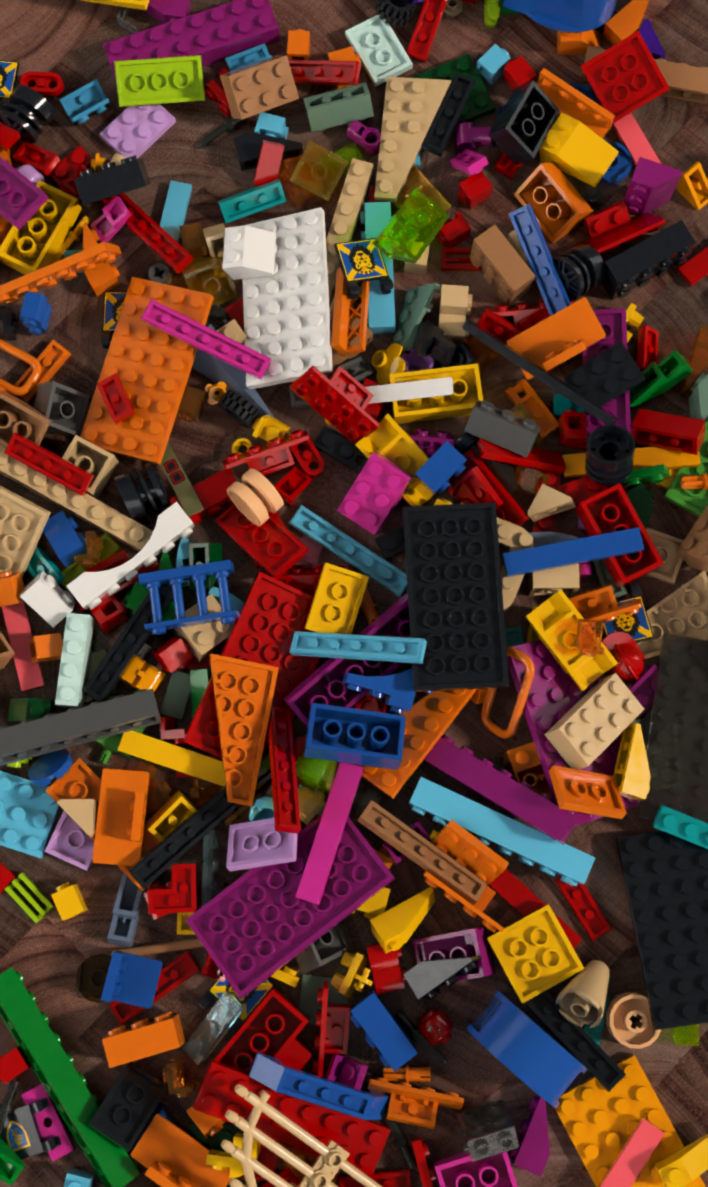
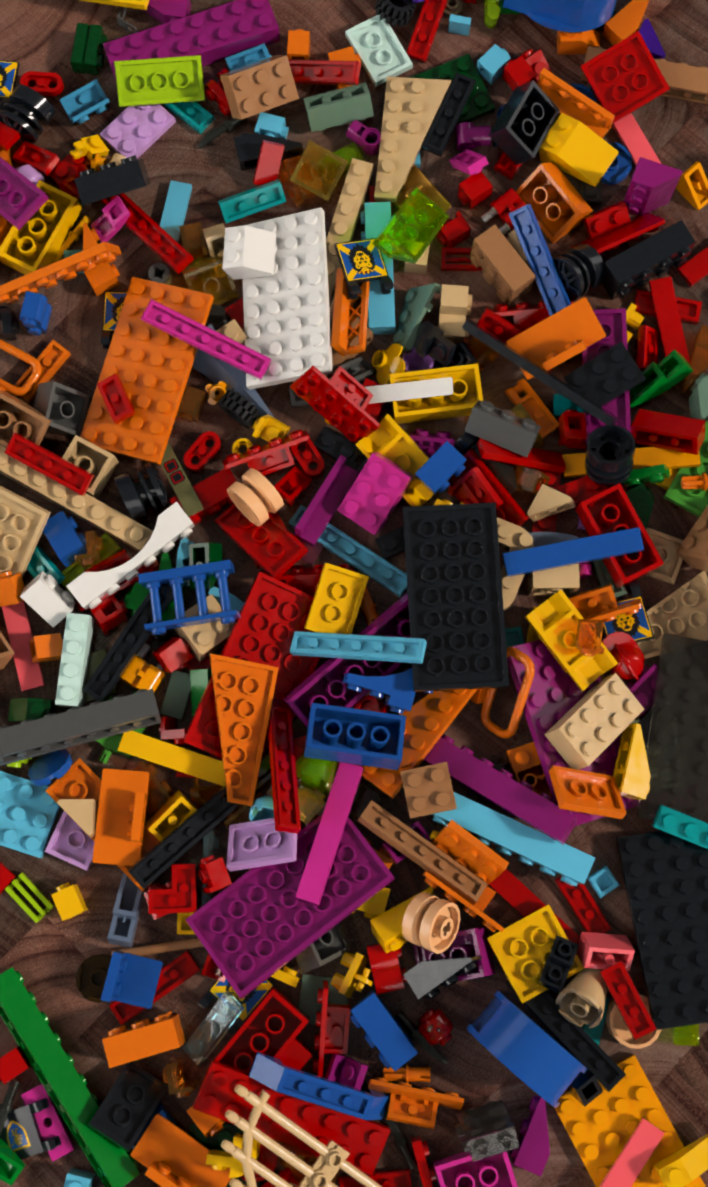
(88, 49): none -> dark green brick
(89, 147): none -> yellow plate
(192, 114): none -> teal tile
(201, 451): none -> red plate
(213, 873): none -> red brick
(325, 502): none -> magenta fence
(428, 790): none -> medium nougat plate
(431, 922): none -> light nougat wheel
(459, 24): none -> medium azure tile
(502, 207): none -> red piece
(536, 61): none -> red bracket
(558, 964): none -> black slope
(585, 1087): none -> black brick
(603, 881): none -> medium azure tile
(604, 950): none -> coral brick
(627, 1000): none -> red plate
(668, 316): none -> red tile
(688, 309): none -> red tile

